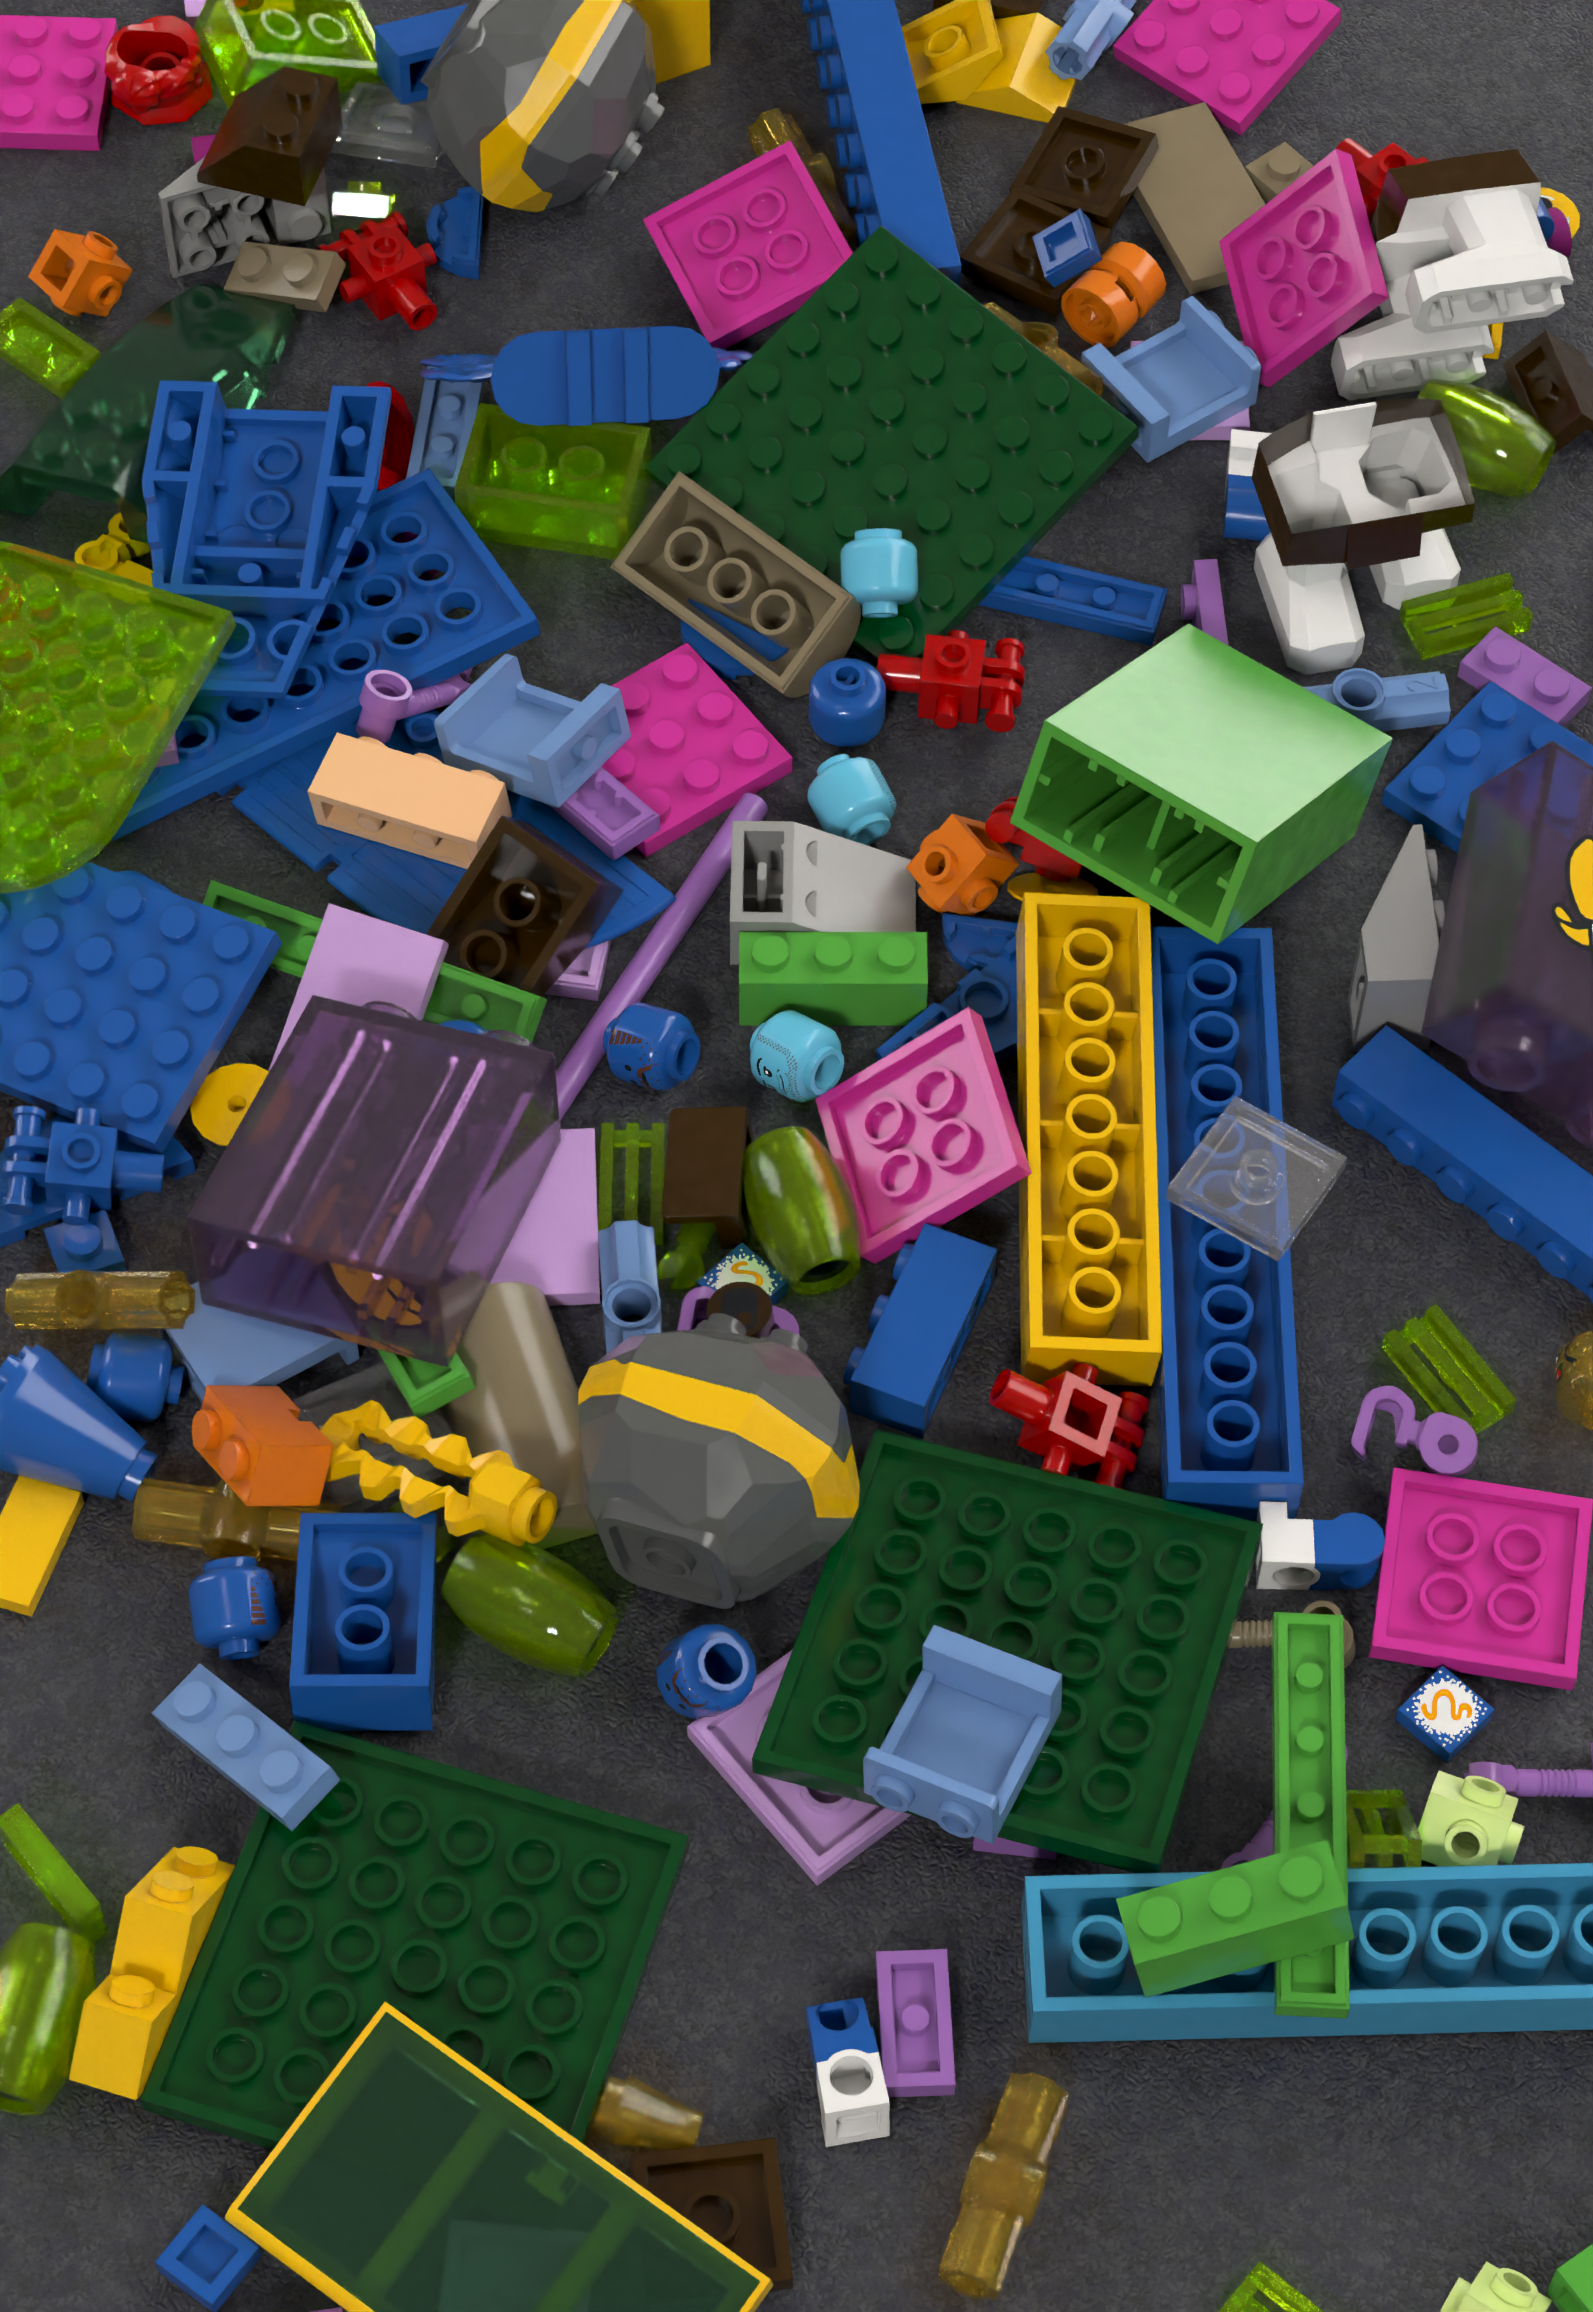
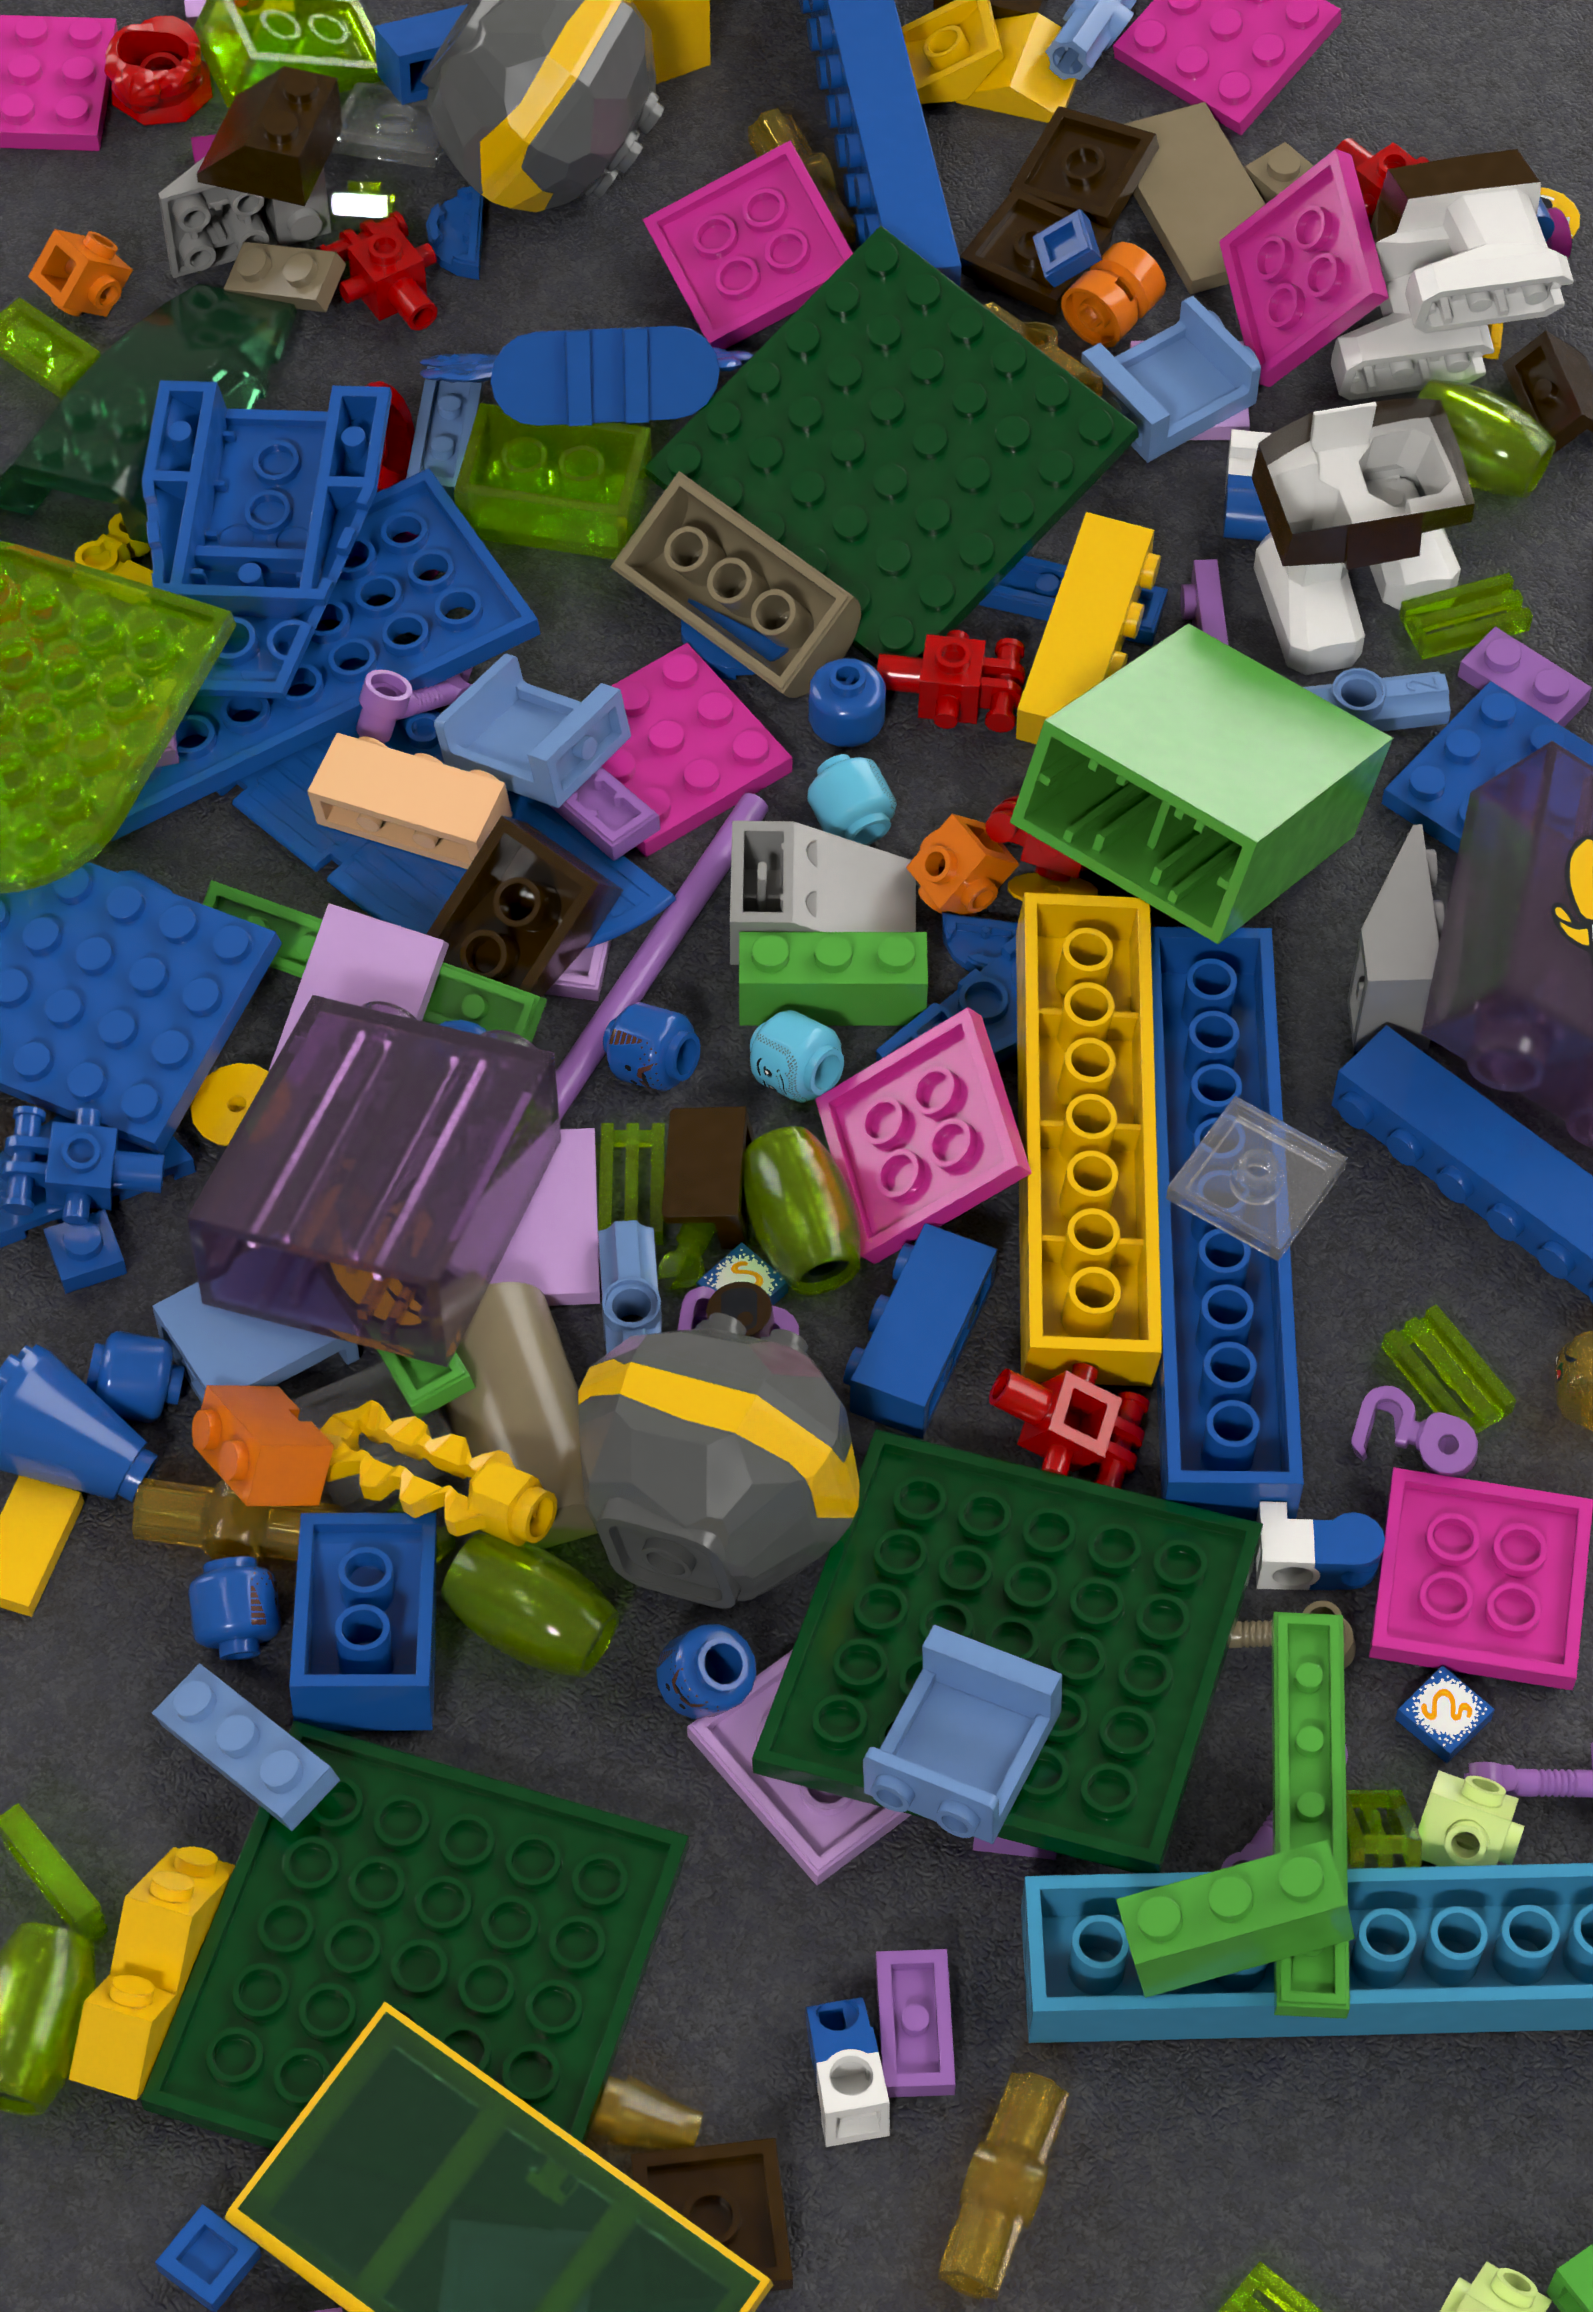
(100, 1300): clear yellow piece -> none
(879, 571): medium azure head -> none
(1089, 618): none -> yellow brick

